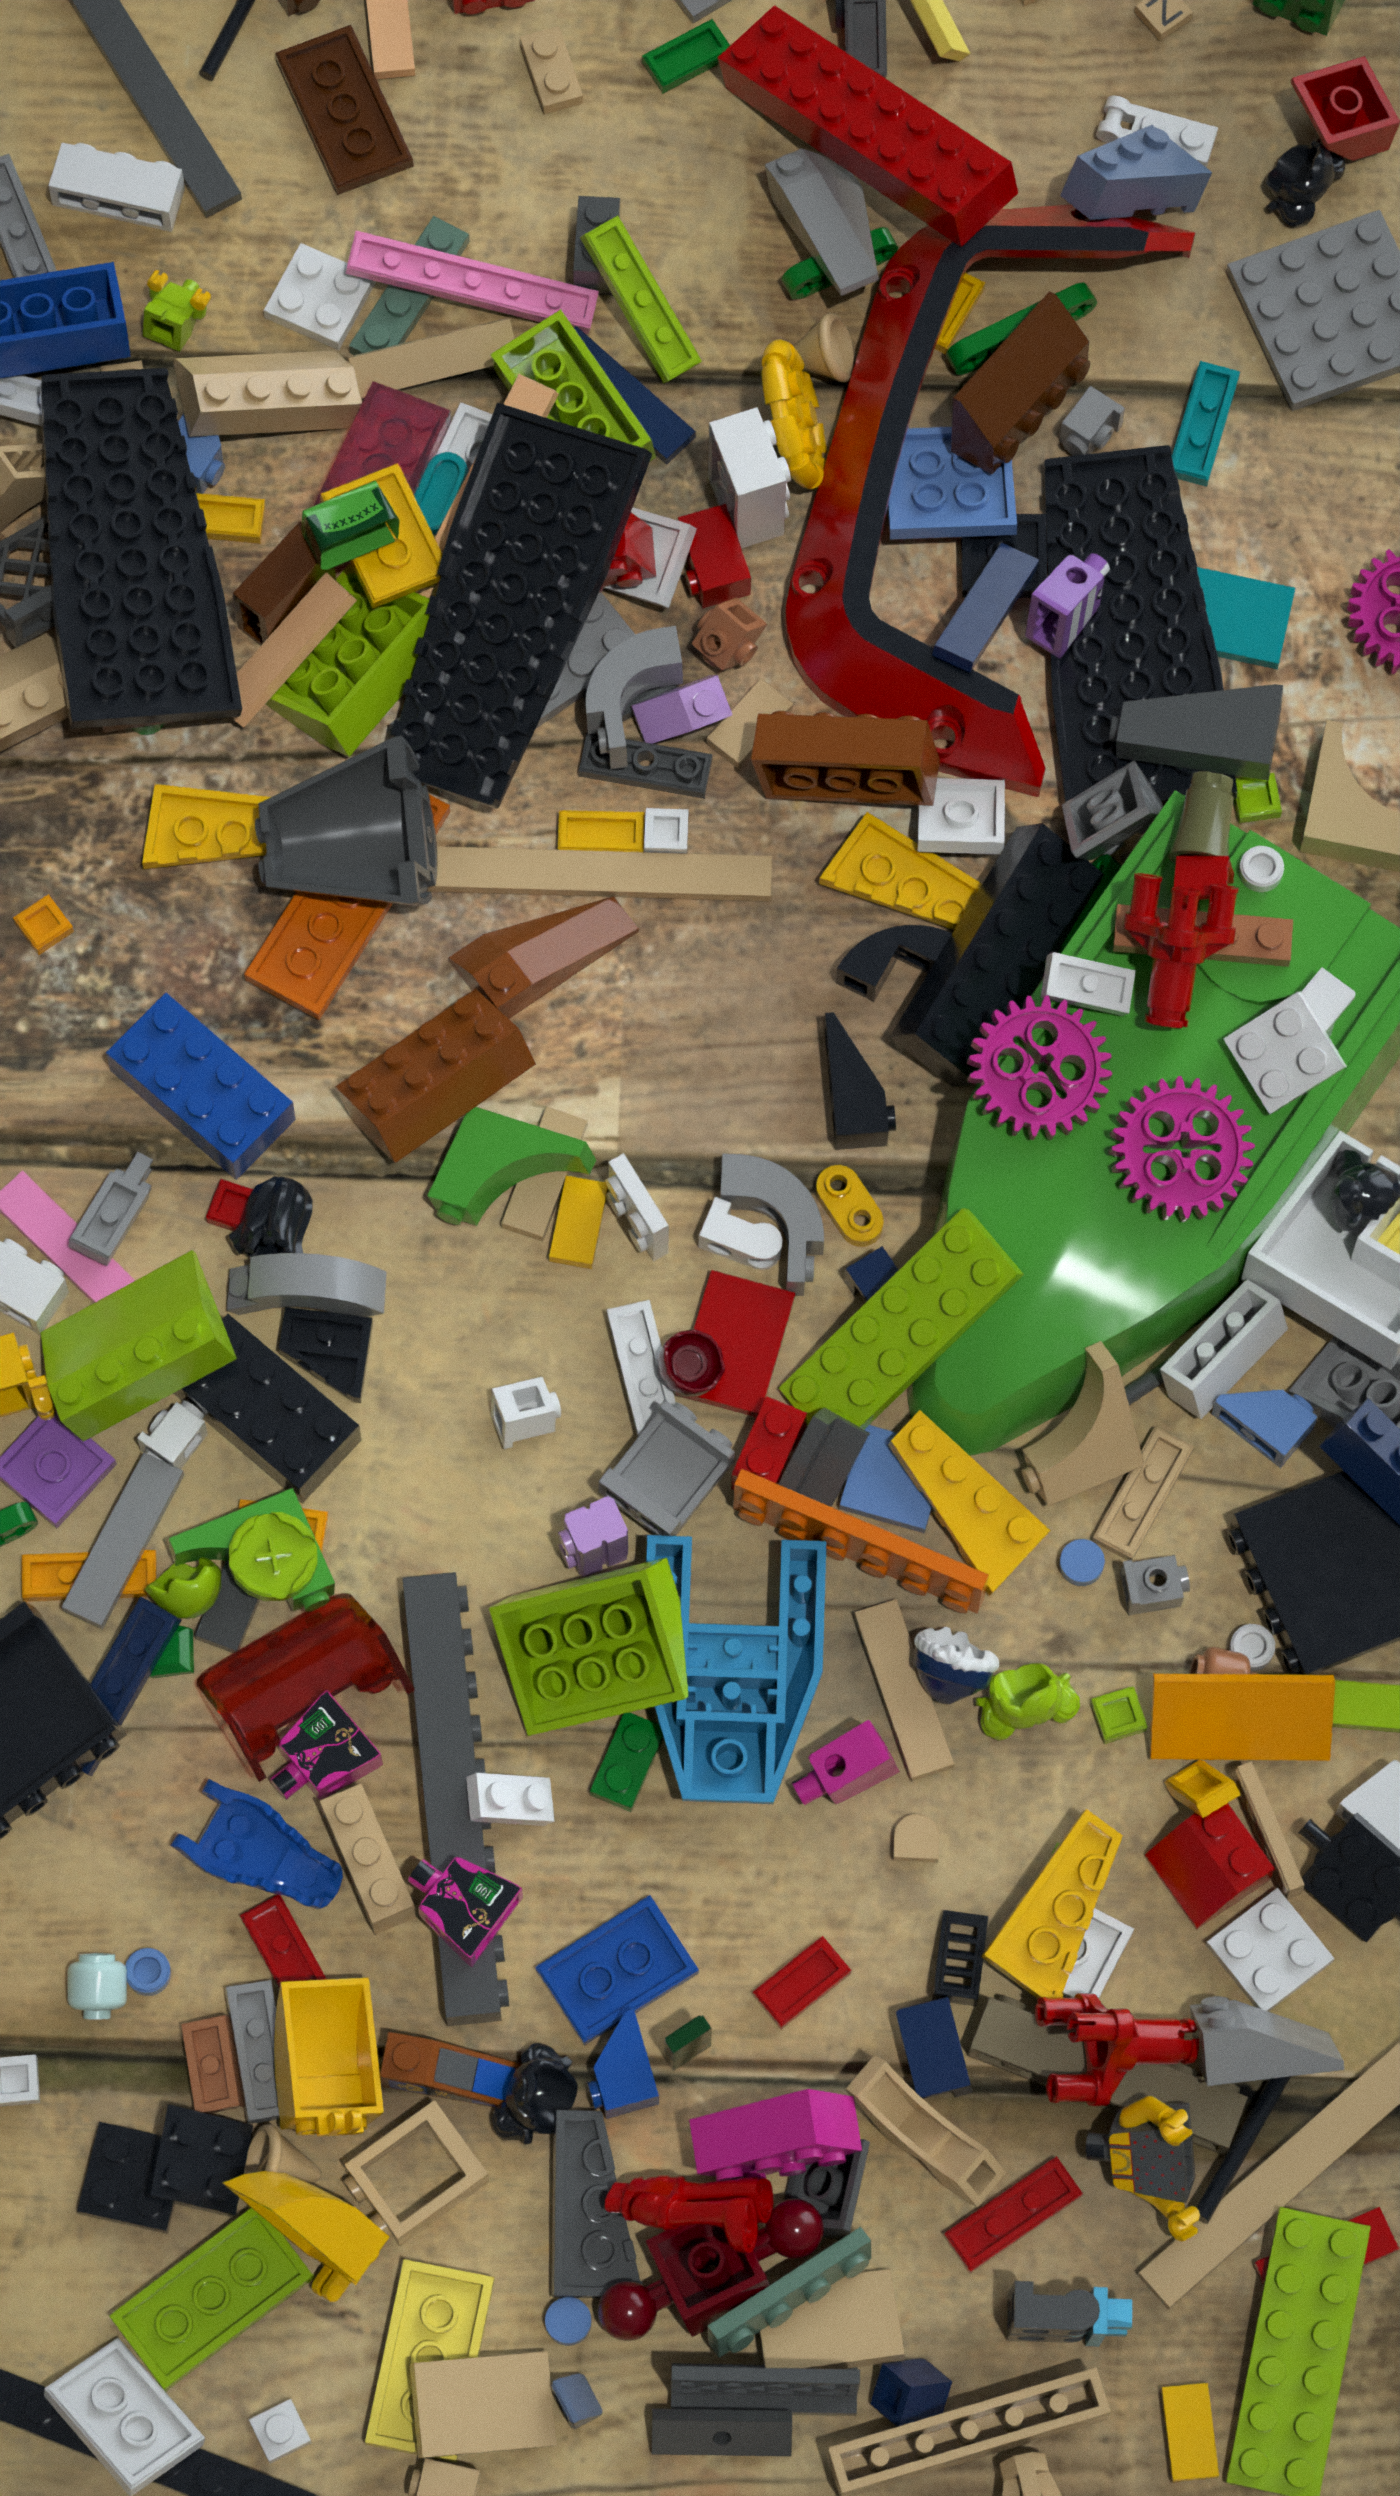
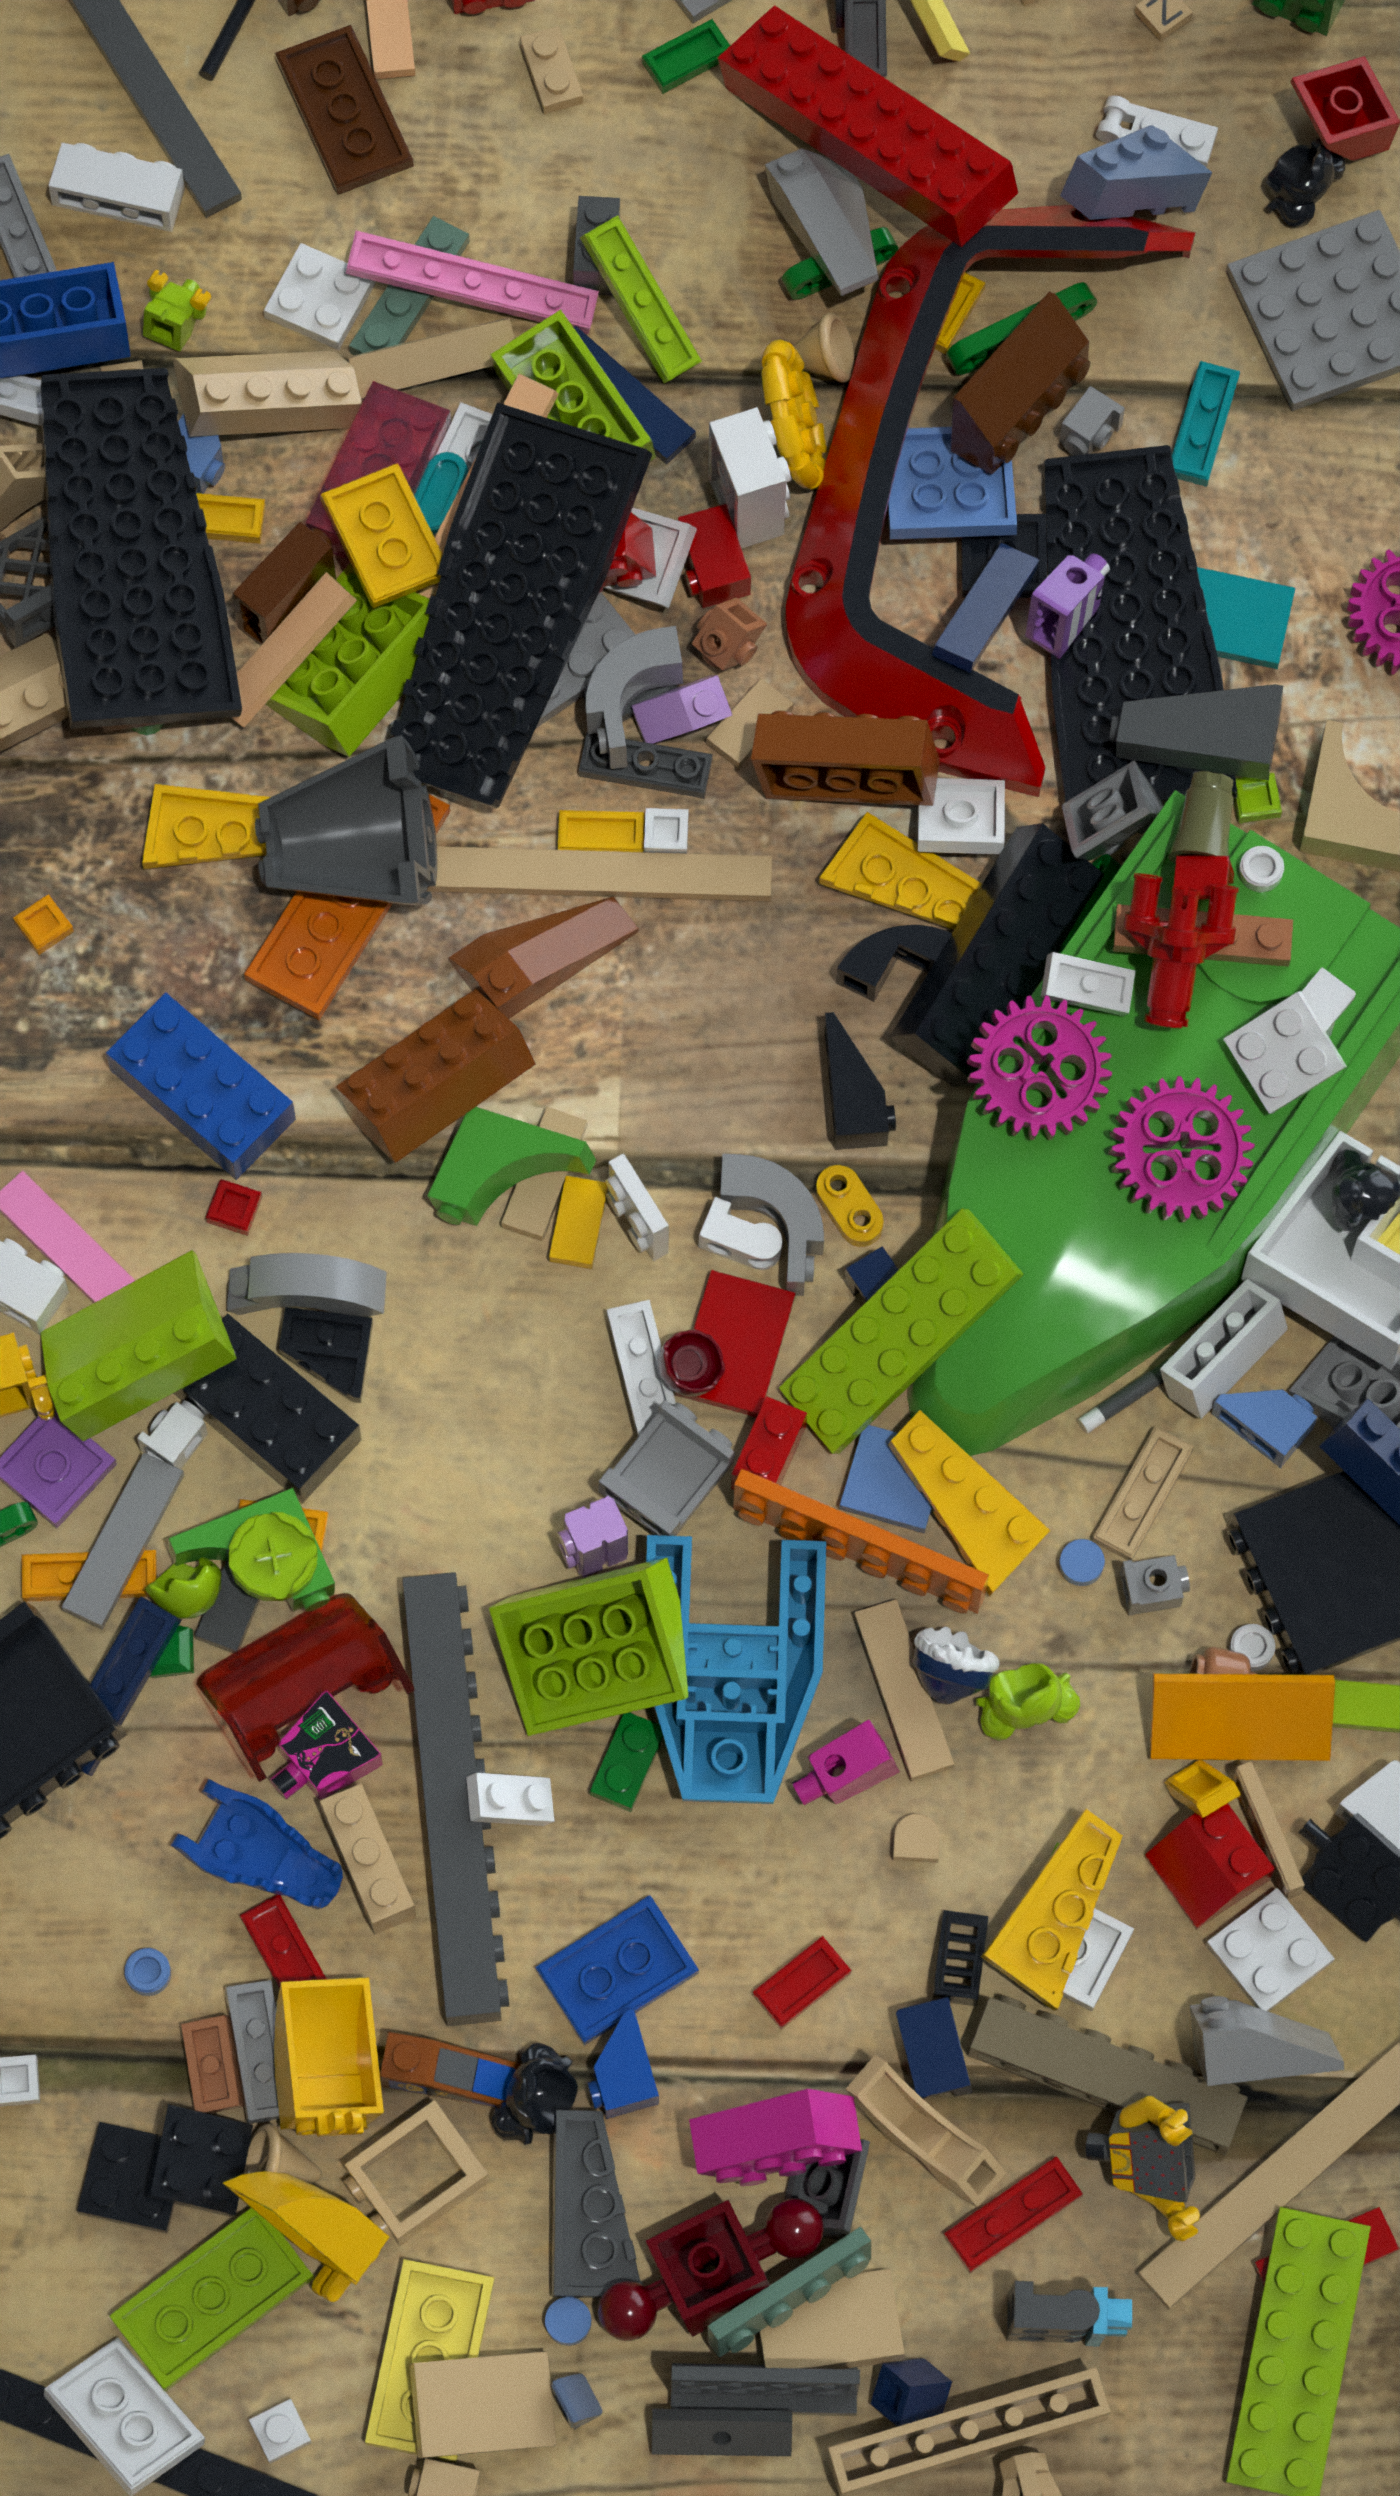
(97, 1985): light aqua head -> none
(113, 1211): light grey hinge -> none
(274, 1218): black piece -> none
(349, 525): bright green piece -> none
(465, 1904): torso -> none
(524, 1410): white brick -> none
(674, 2202): red piece -> none
(687, 2042): dark green tile -> none
(824, 1457): dark grey panel -> none
(1091, 1442): tan arch -> none
(1112, 2045): red wheel -> none
(1119, 1715): lime tile -> none
(1189, 2432): yellow tile -> none
(1240, 2147): black bar -> none

